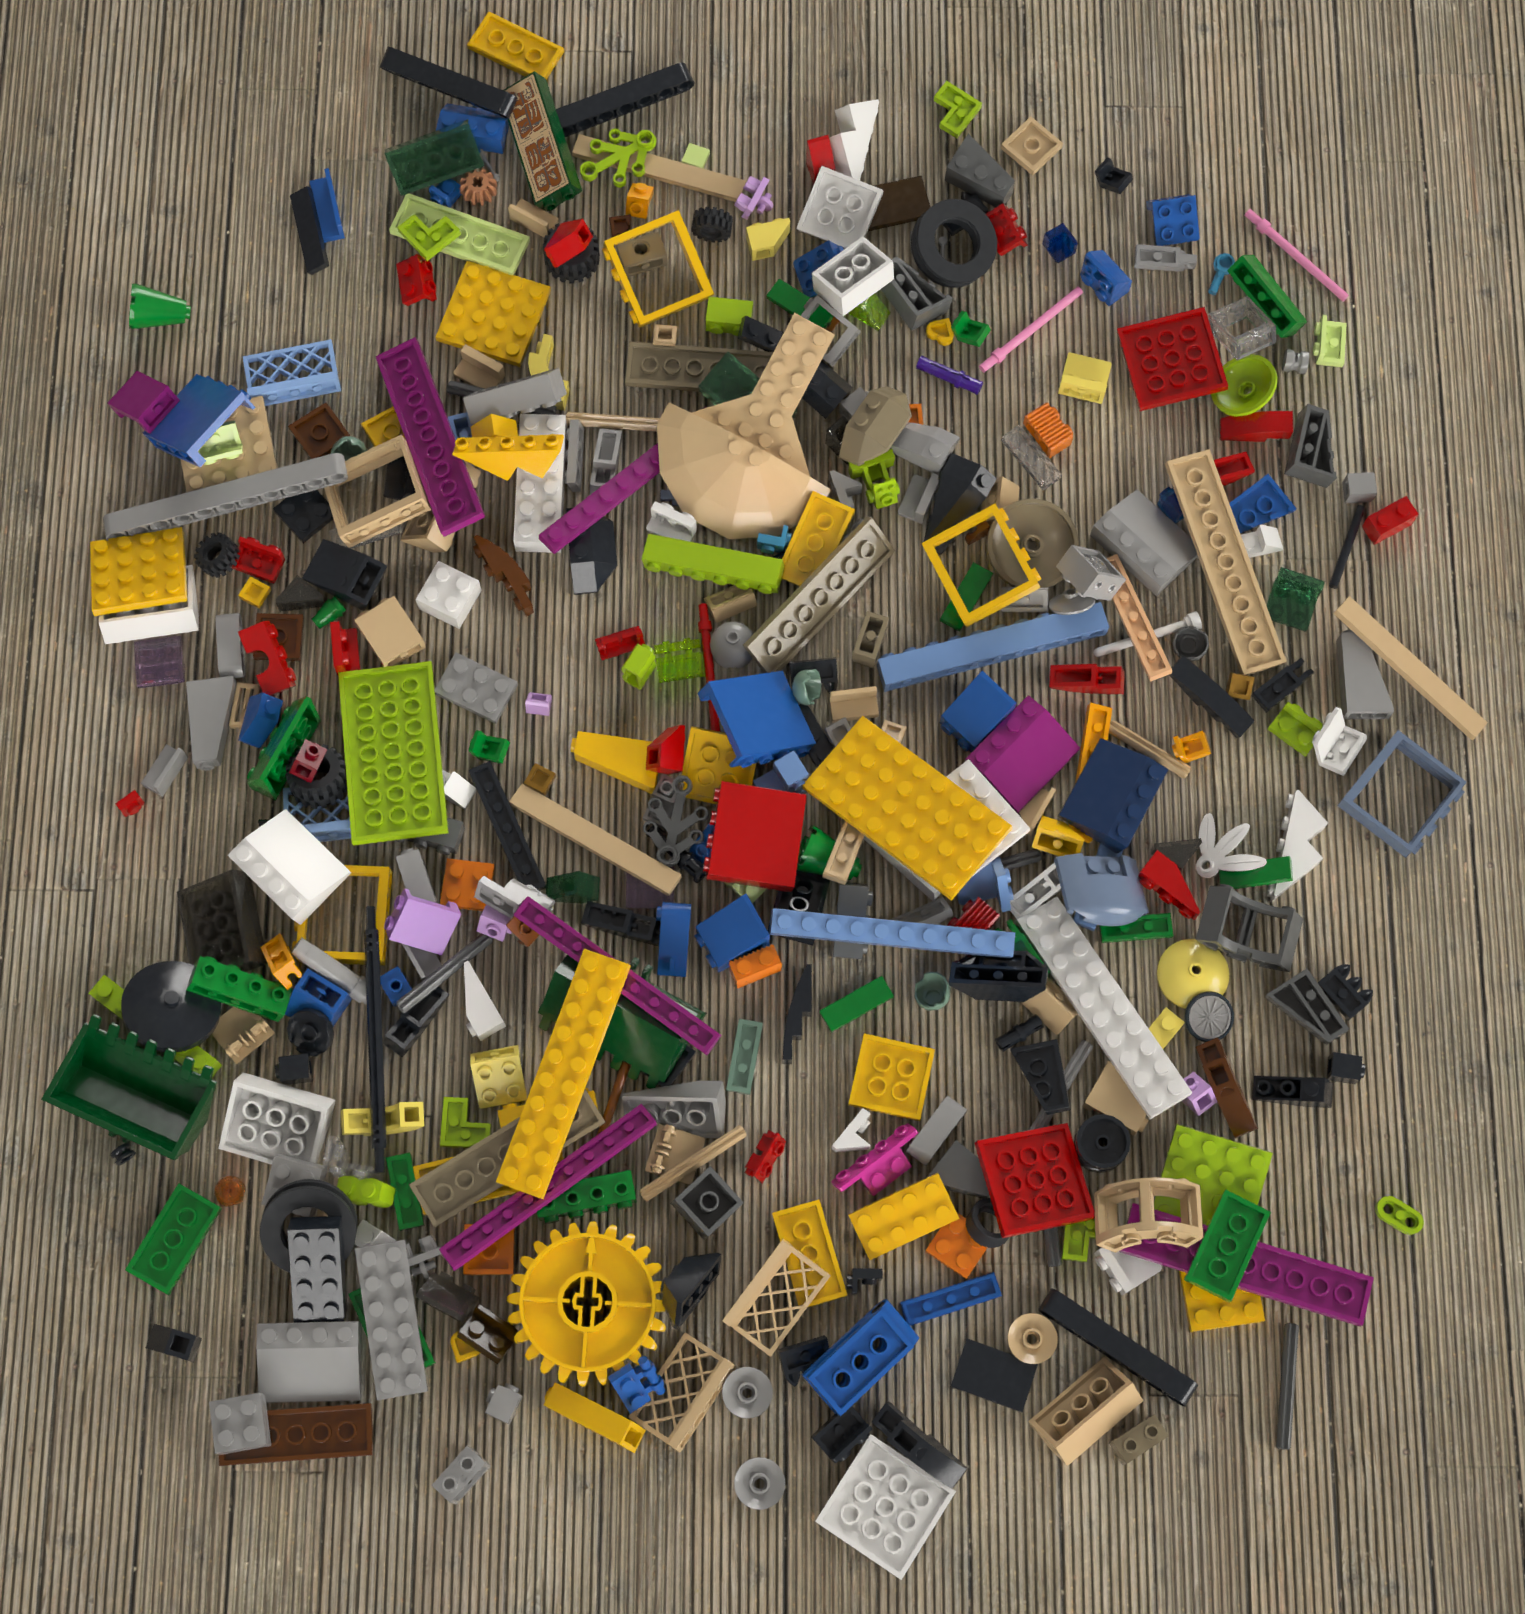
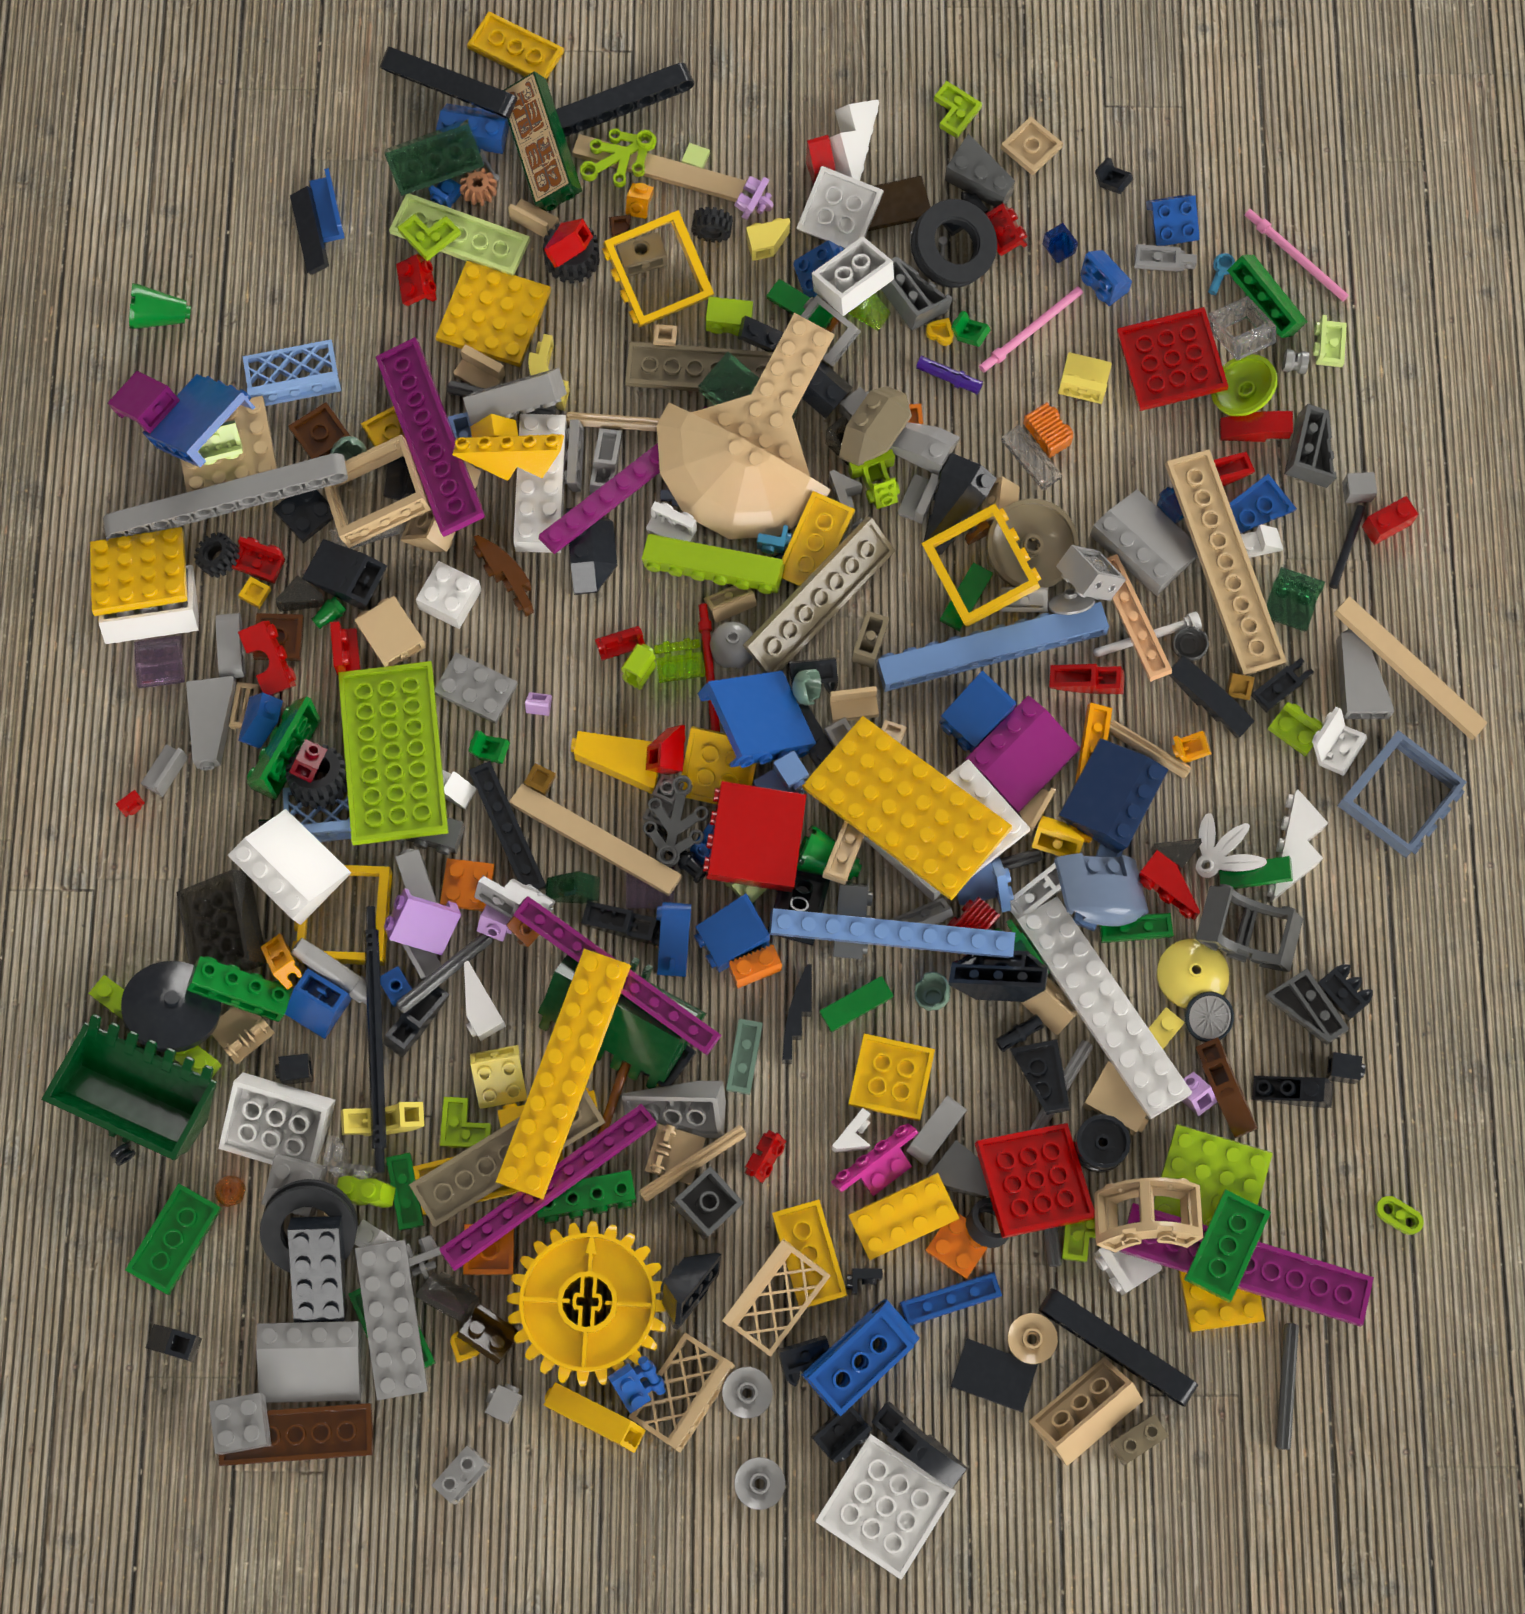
(310, 1031): black tile -> none

